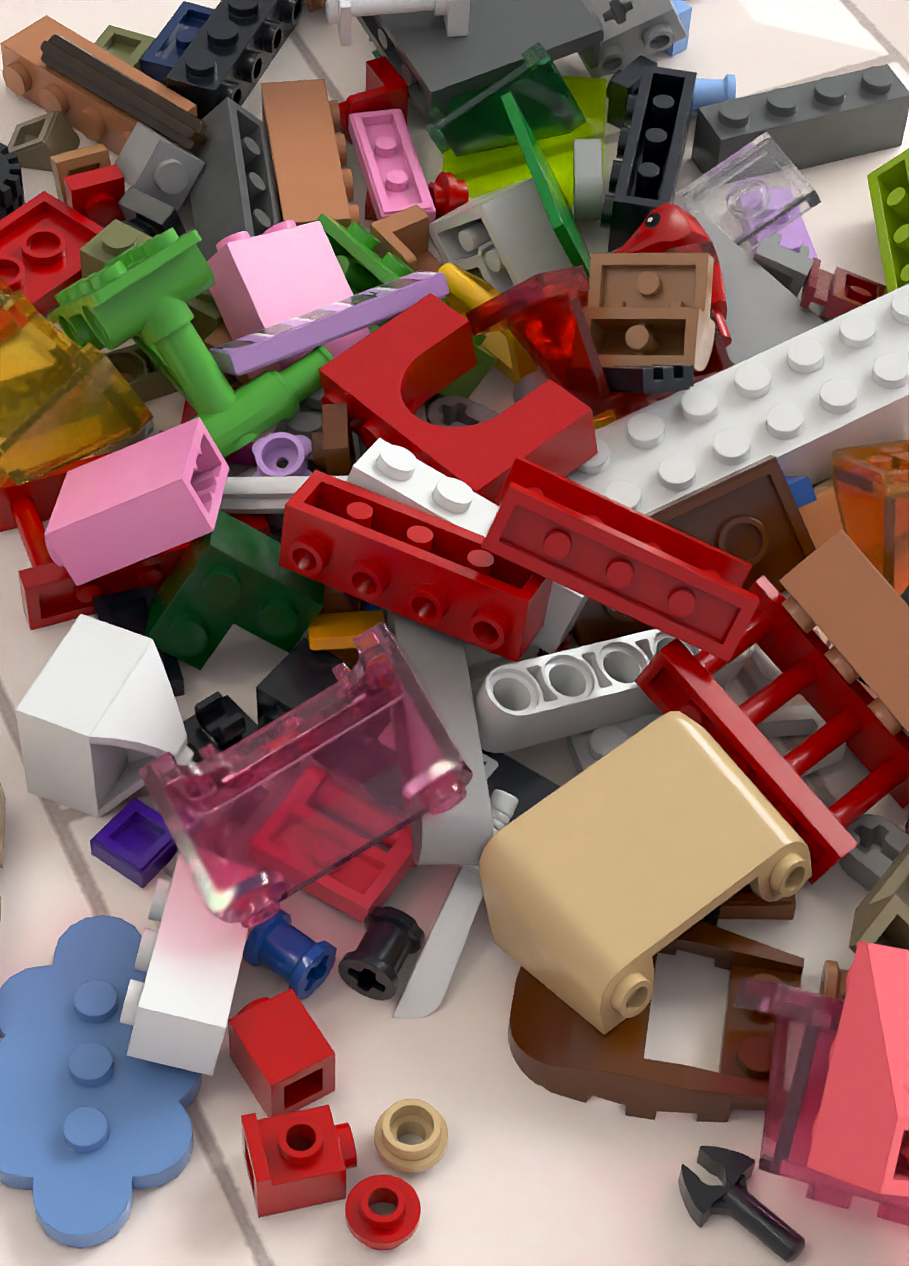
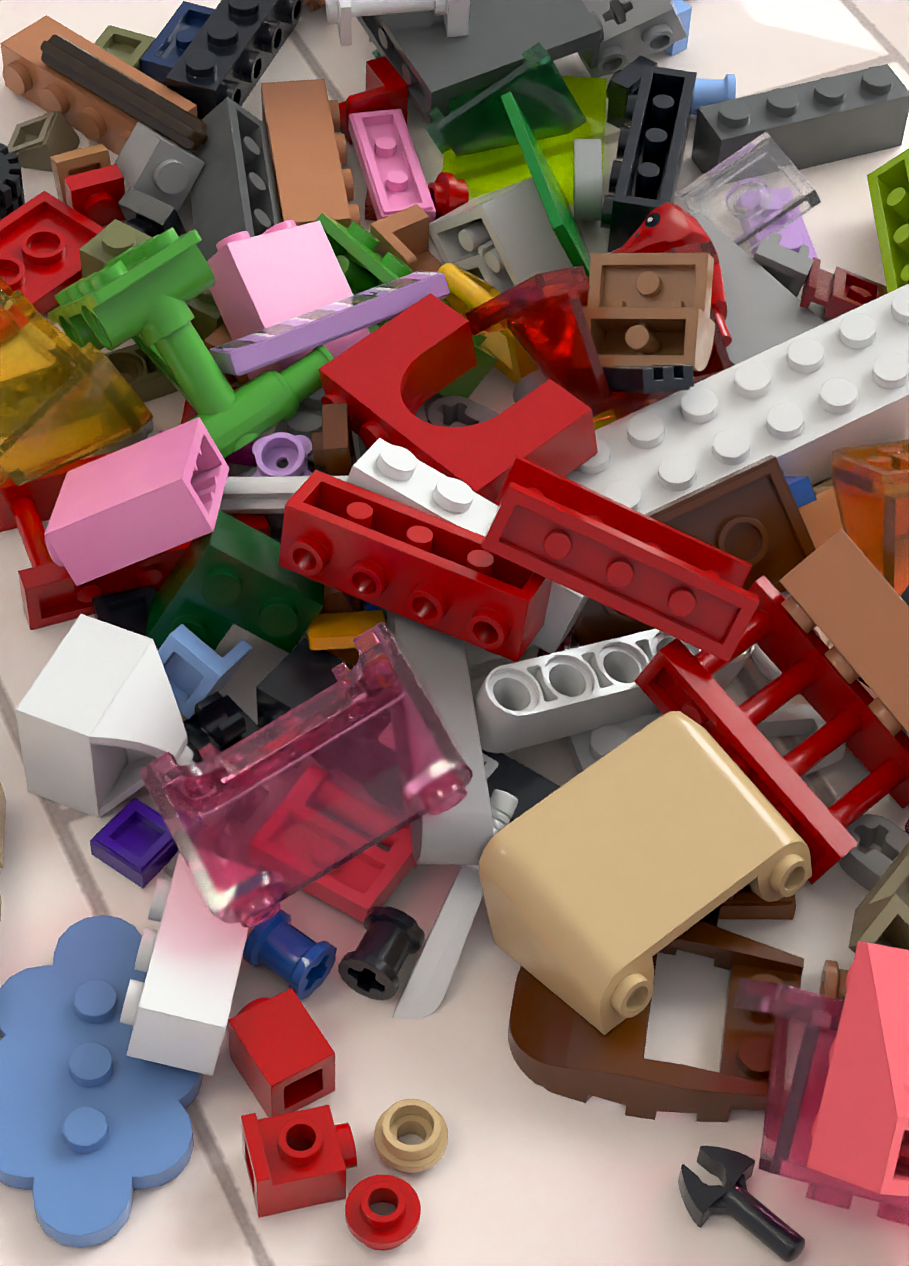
(196, 669): none -> light blue panel

